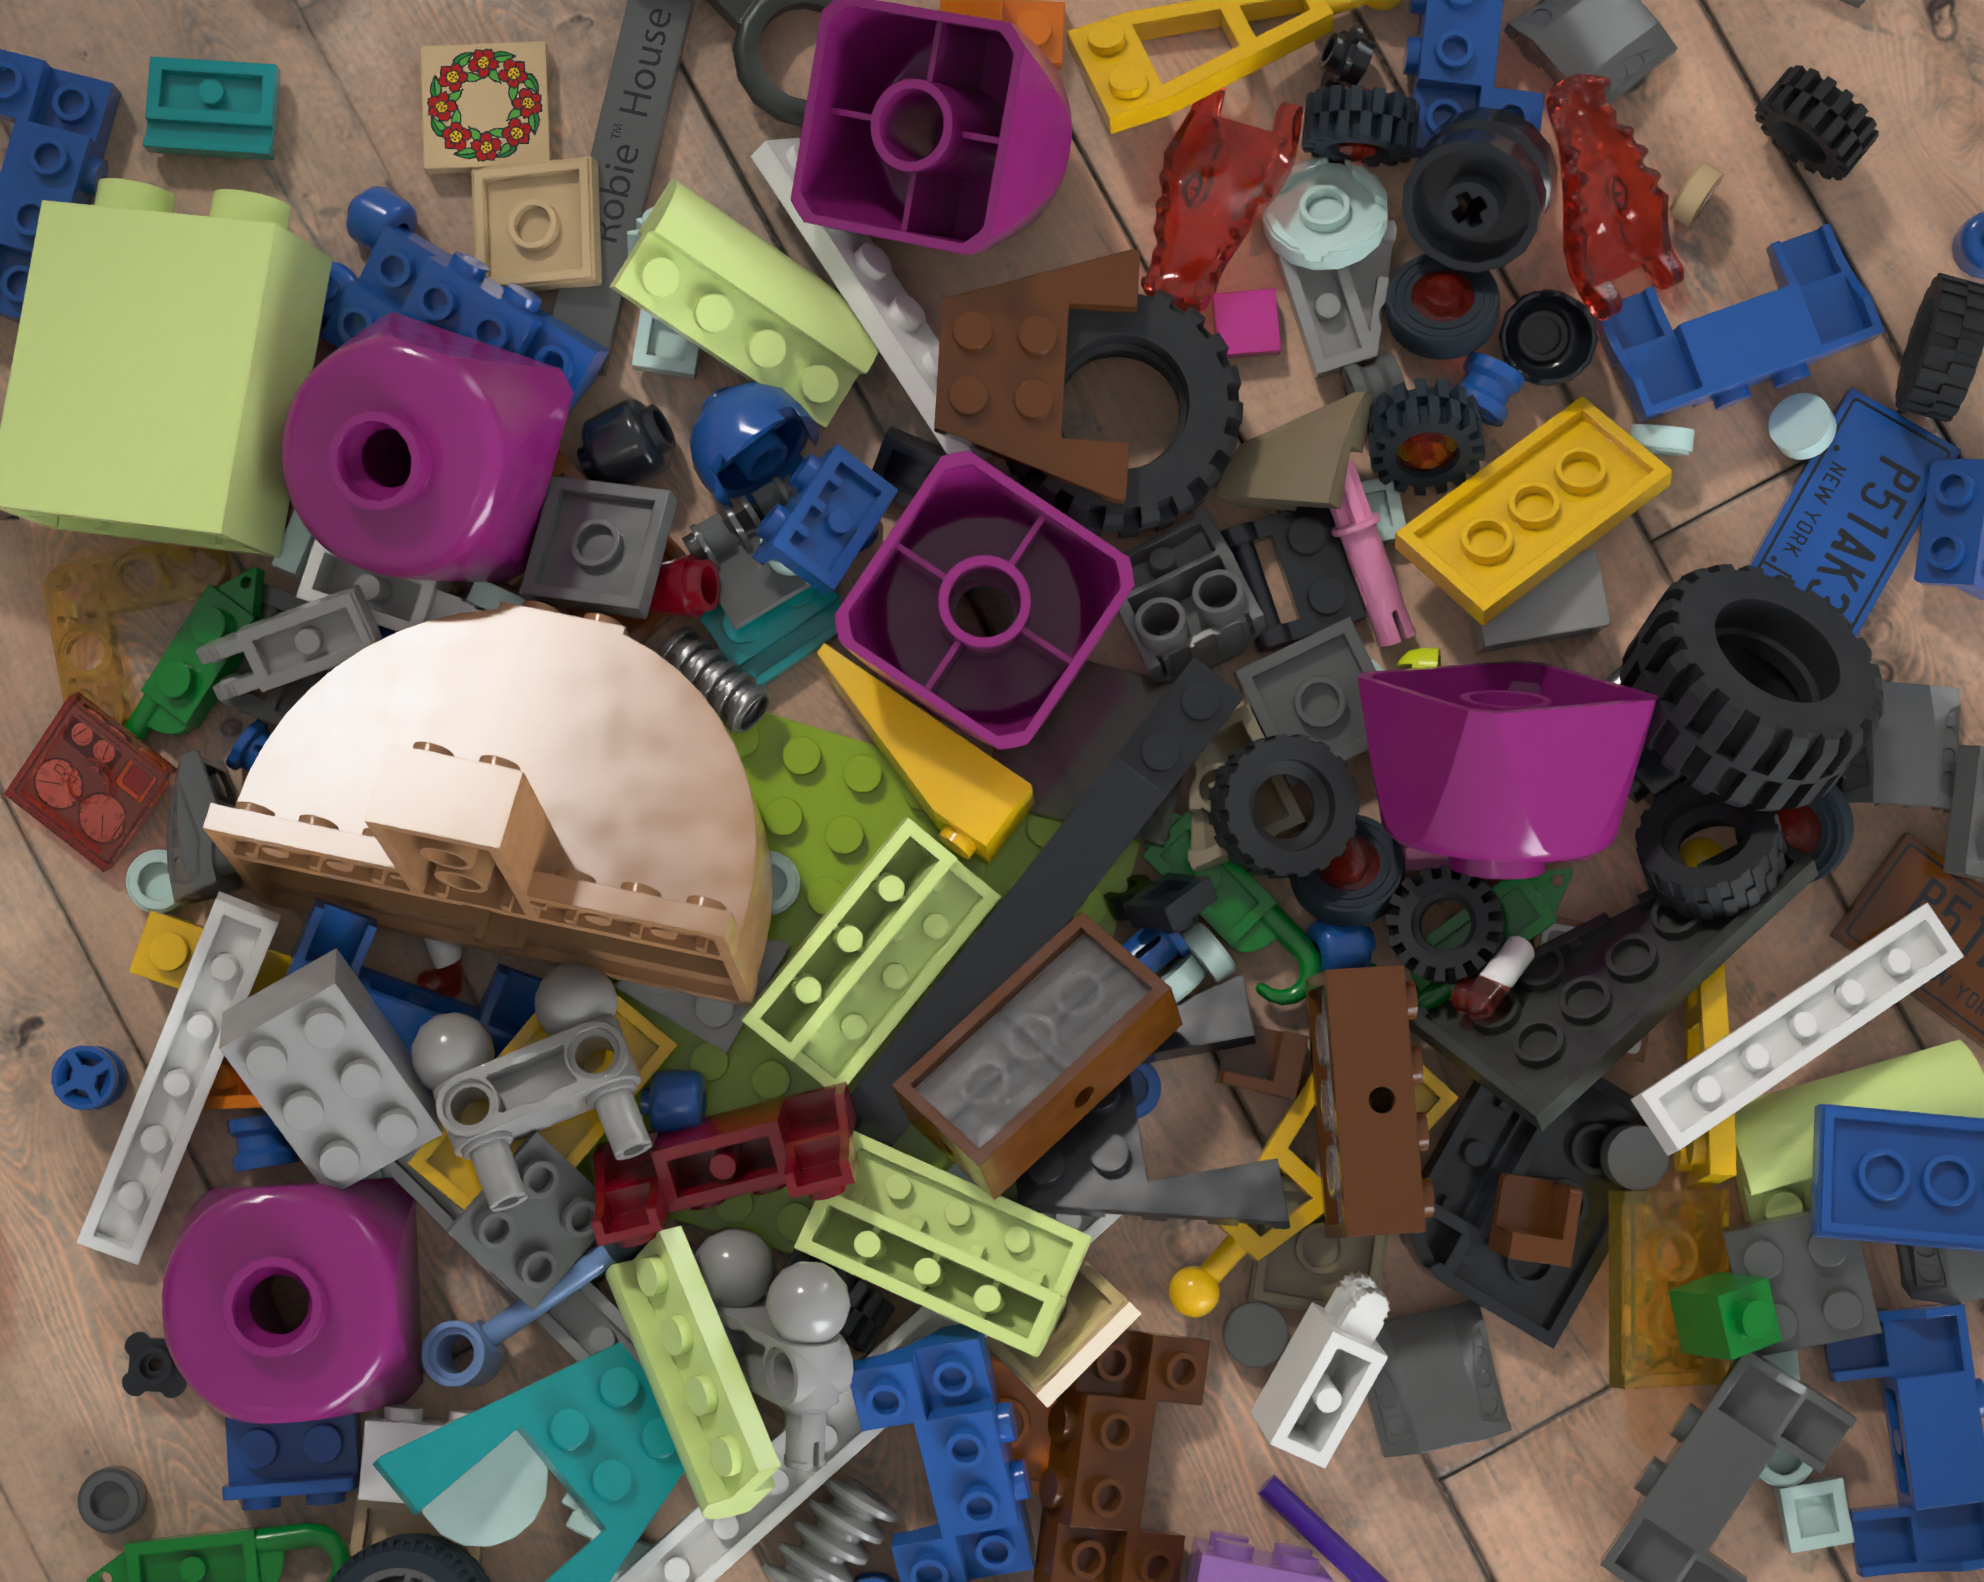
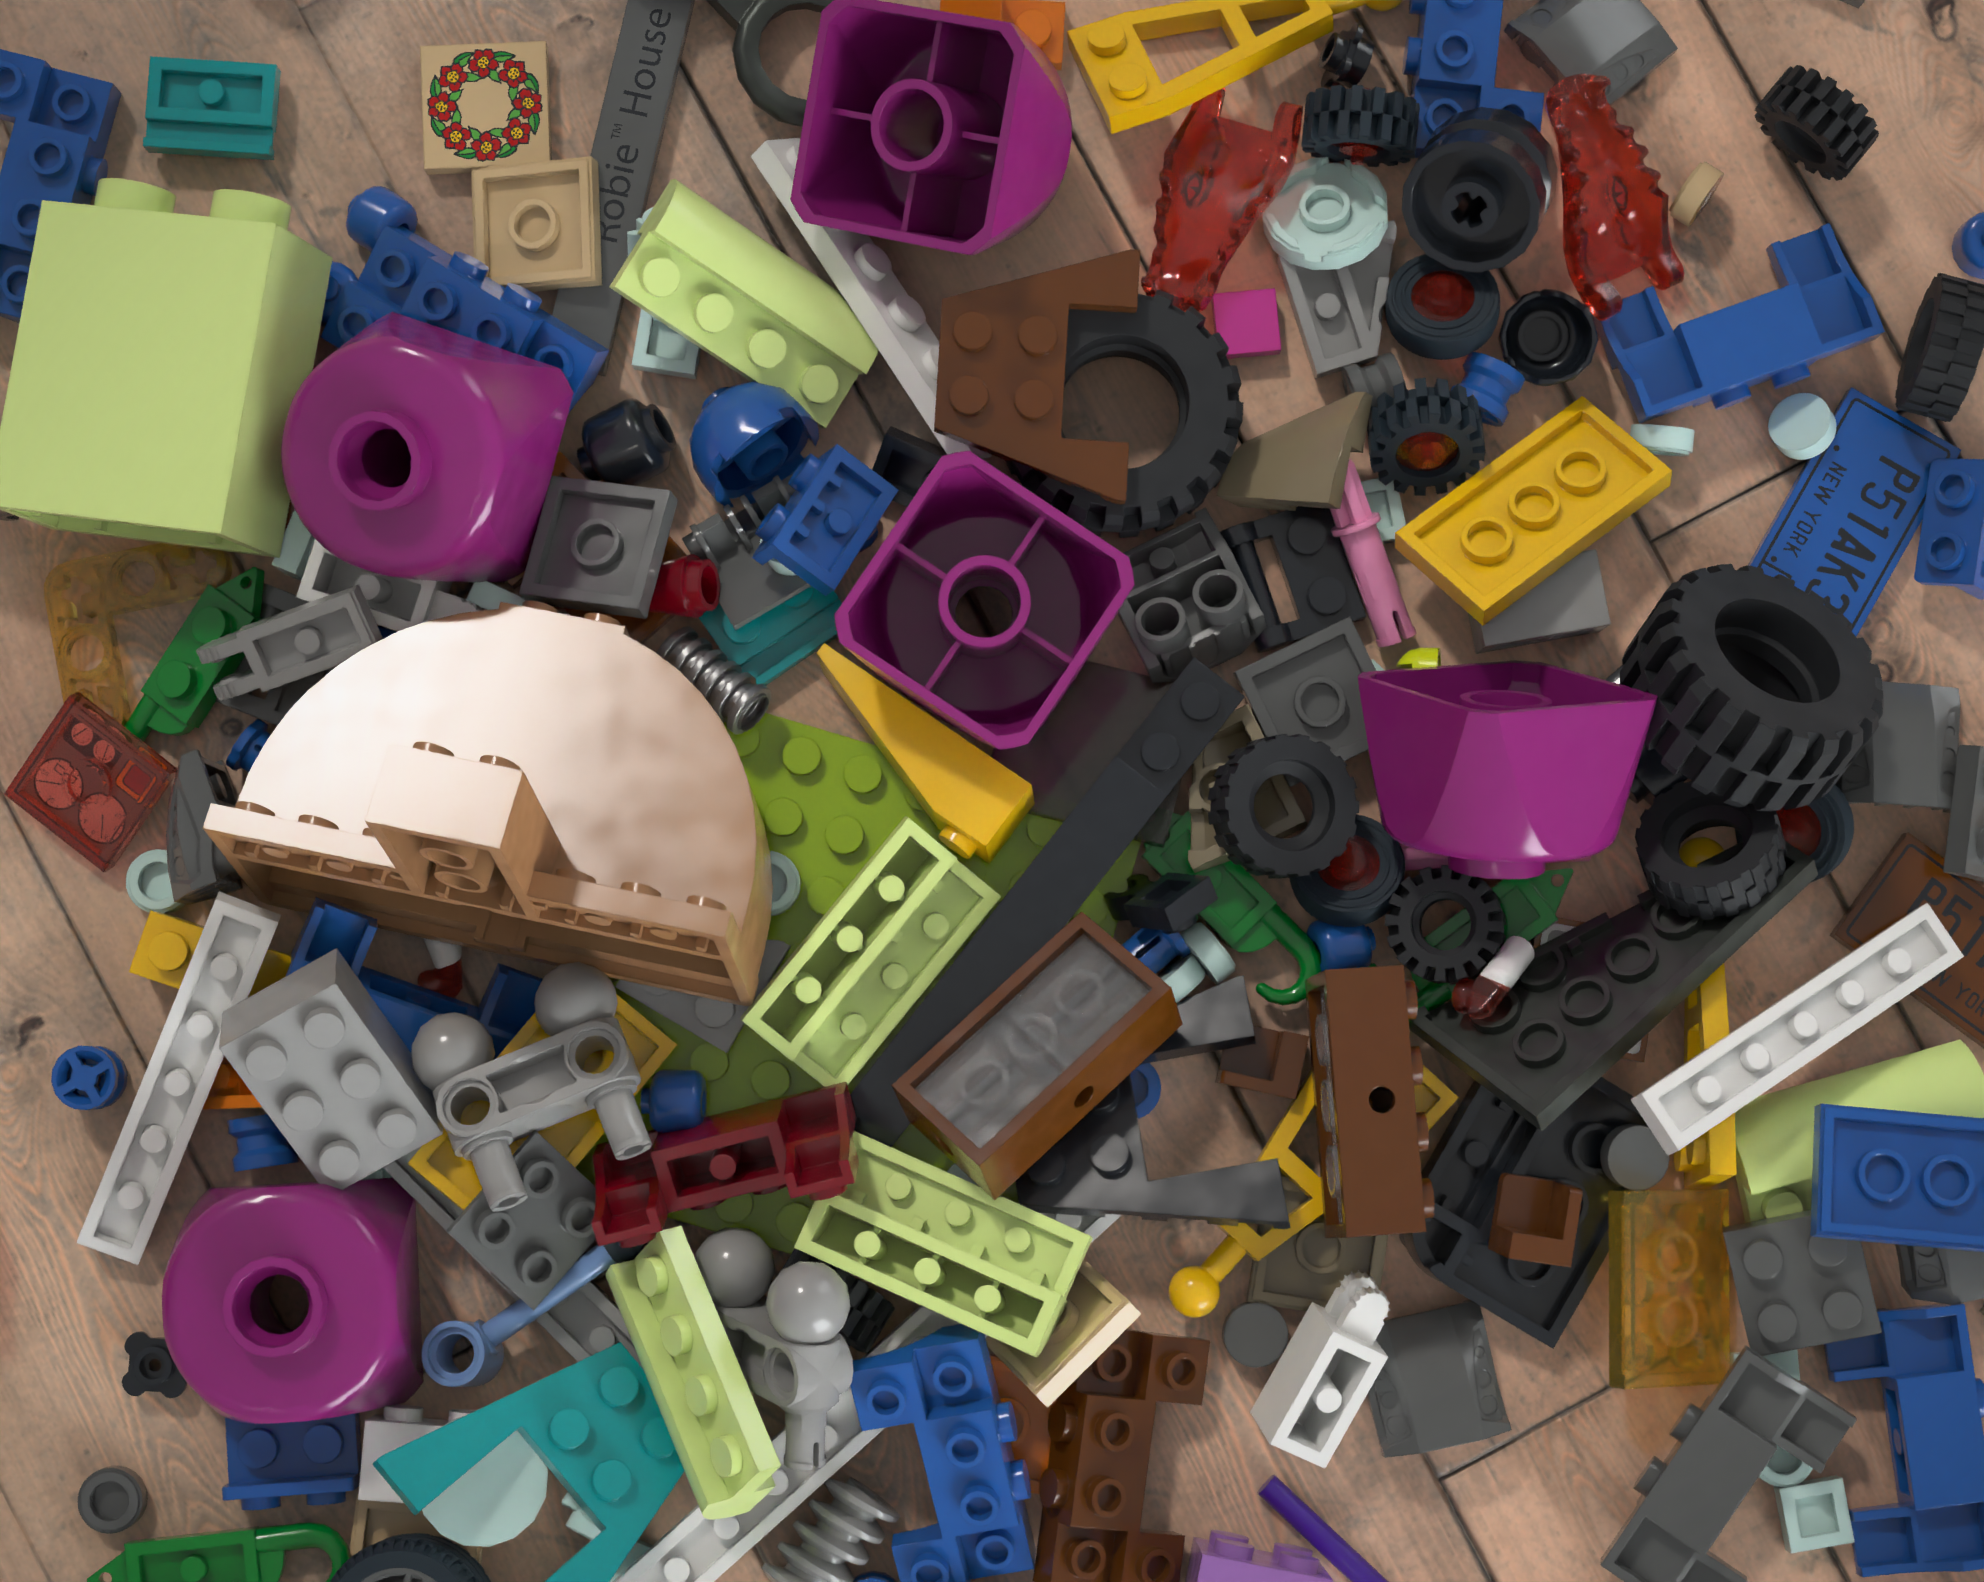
(1725, 1315): green brick -> none

